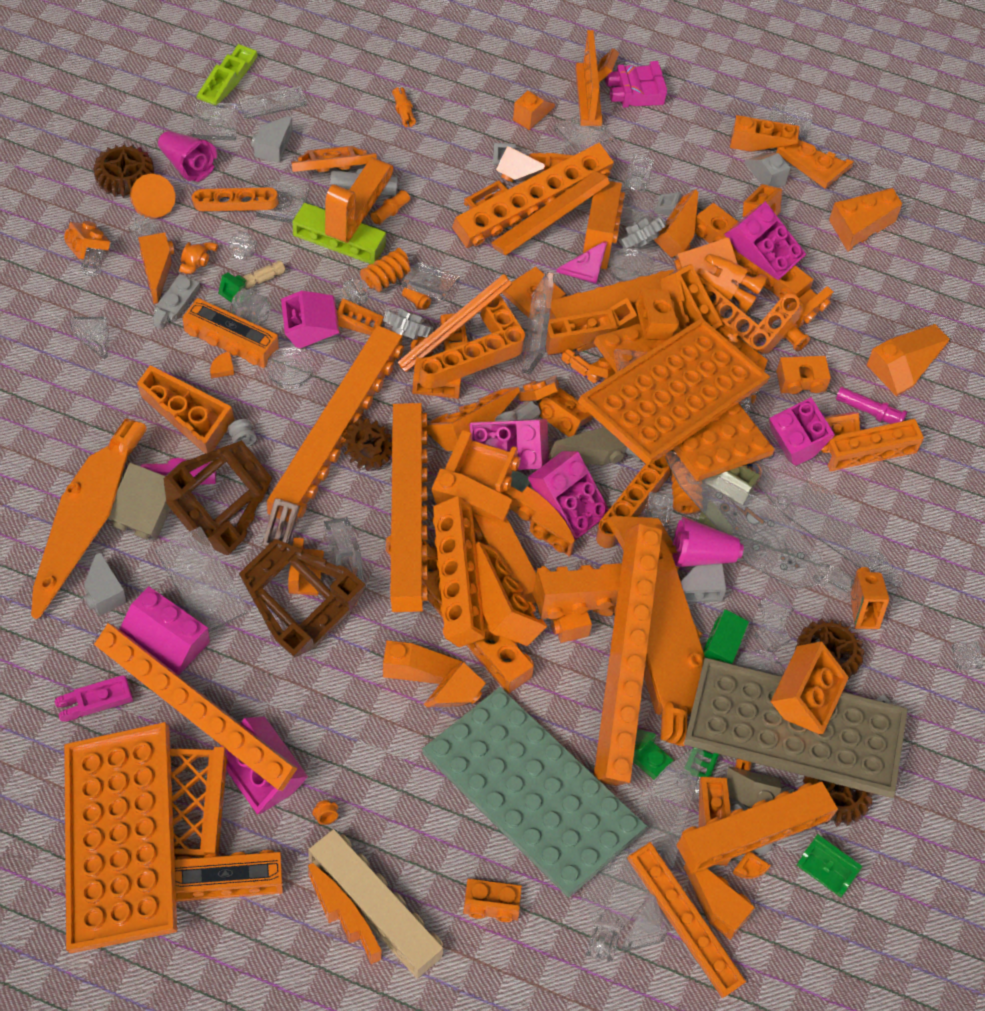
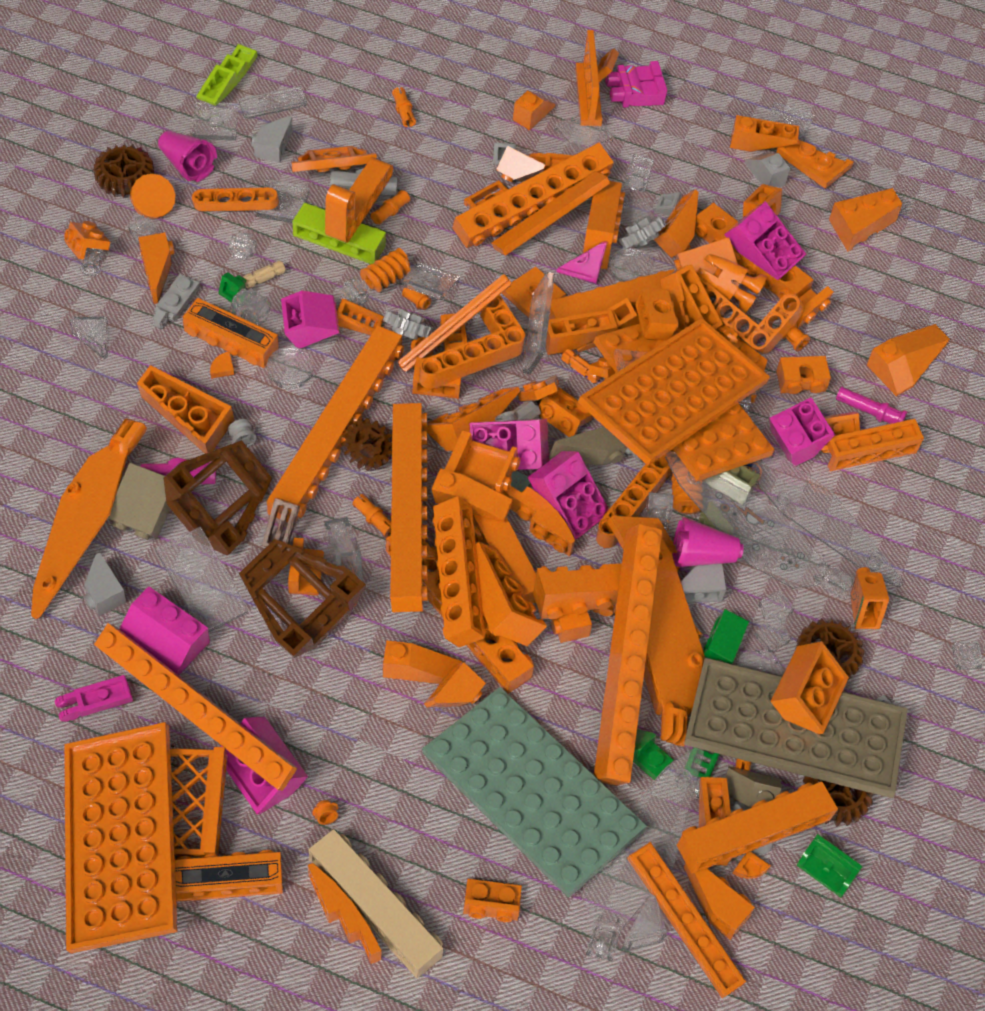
(195, 256): orange piece -> none
(373, 514): none -> orange pin

